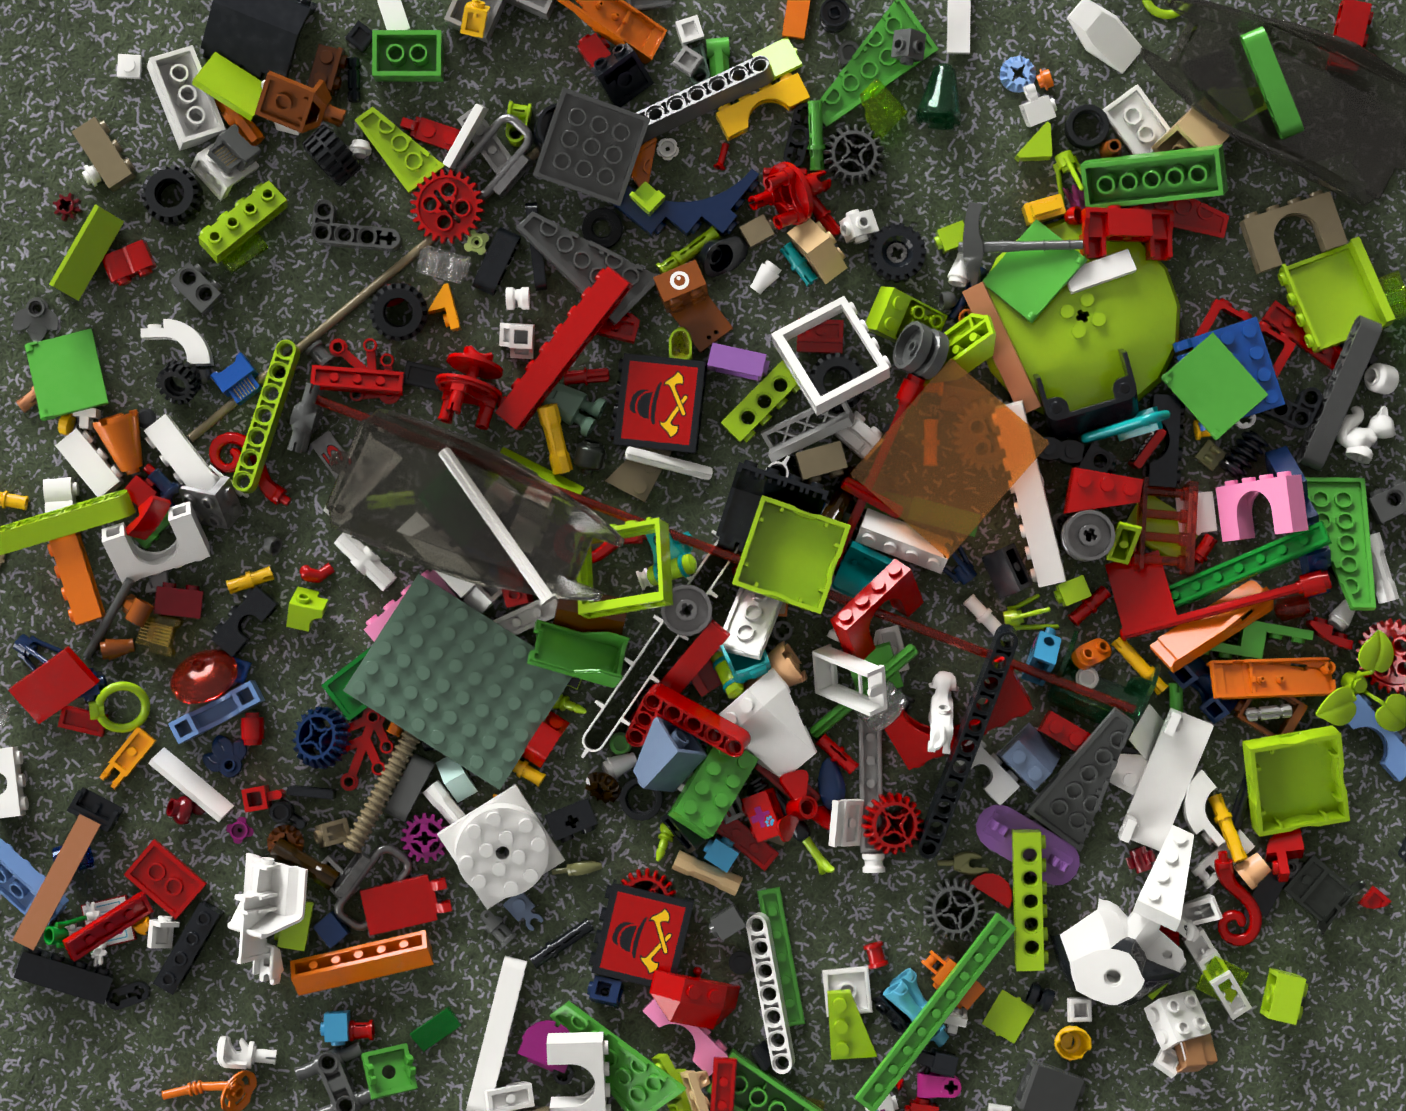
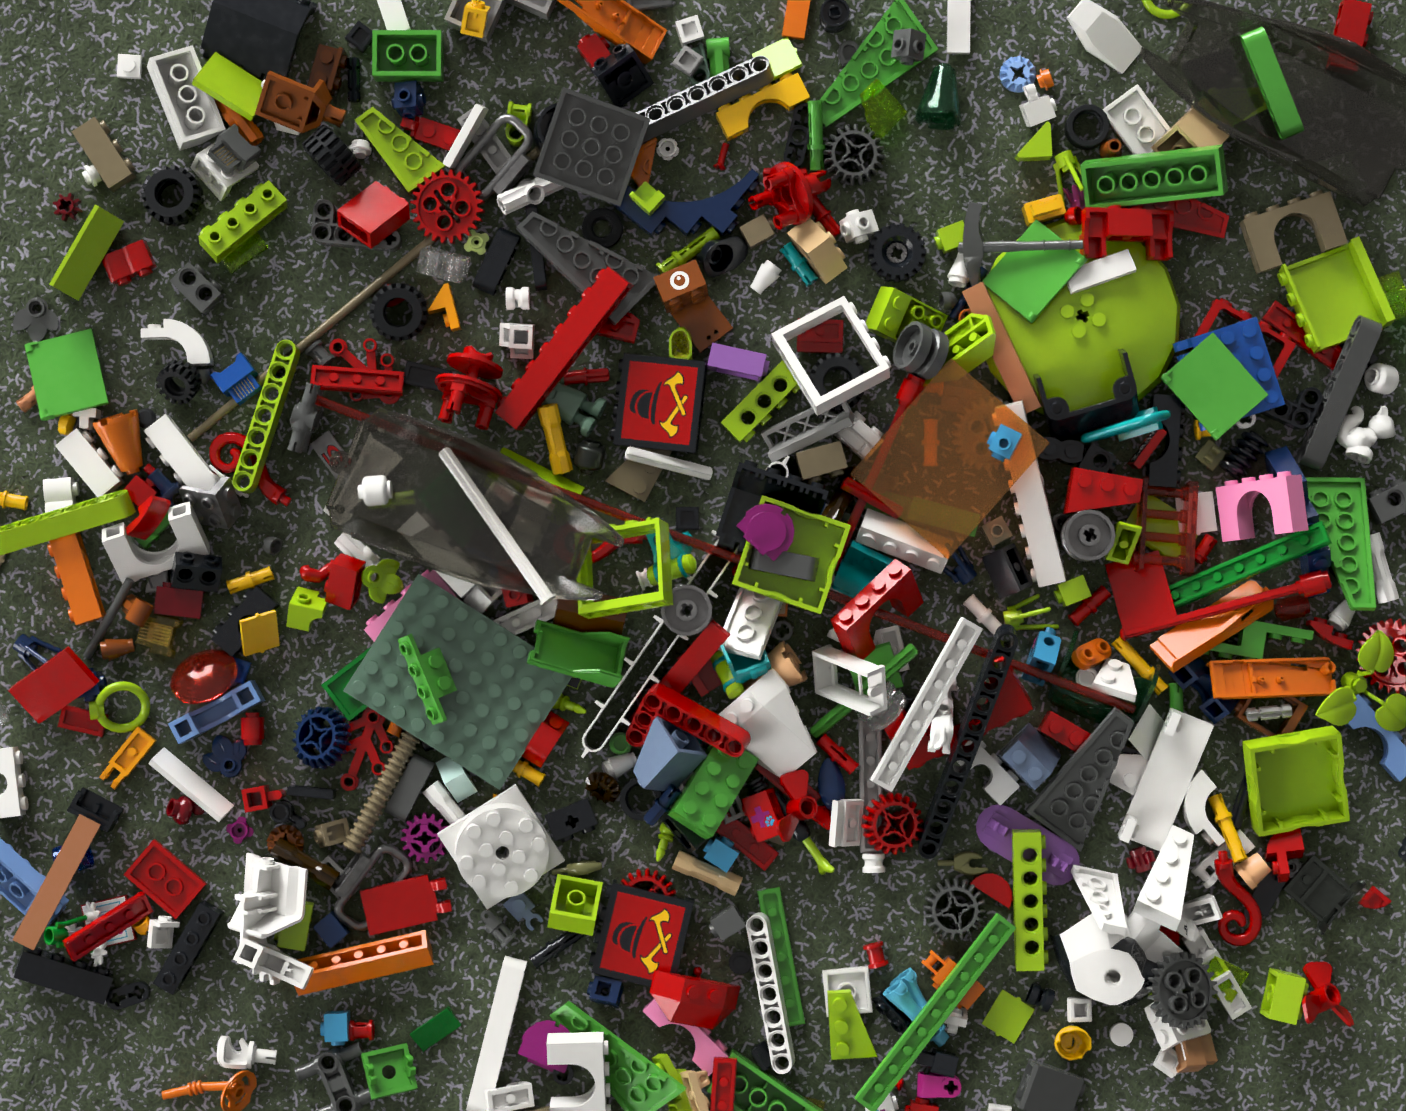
(196, 574): none -> black brick
(259, 633): none -> yellow piece
(274, 963): none -> white arch
(344, 581): none -> red brick
(373, 214): none -> brick
(375, 490): none -> white head
(386, 580): none -> lime plate
(408, 99): none -> dark blue brick
(430, 677): none -> bright green bracket
(519, 196): none -> white piece
(574, 904): none -> lime brick
(662, 805): none -> dark blue axle
(687, 518): none -> black tile
(767, 529): none -> magenta piece
(786, 564): none -> dark grey beam
(926, 704): none -> white plate
(995, 531): none -> dark tan brick
(1004, 442): none -> dark azure brick
(1103, 897): none -> white wing
(1116, 680): none -> white wing
(1121, 1034): none -> white tile
(1182, 990): none -> dark grey gear
(1325, 995): none -> red piece

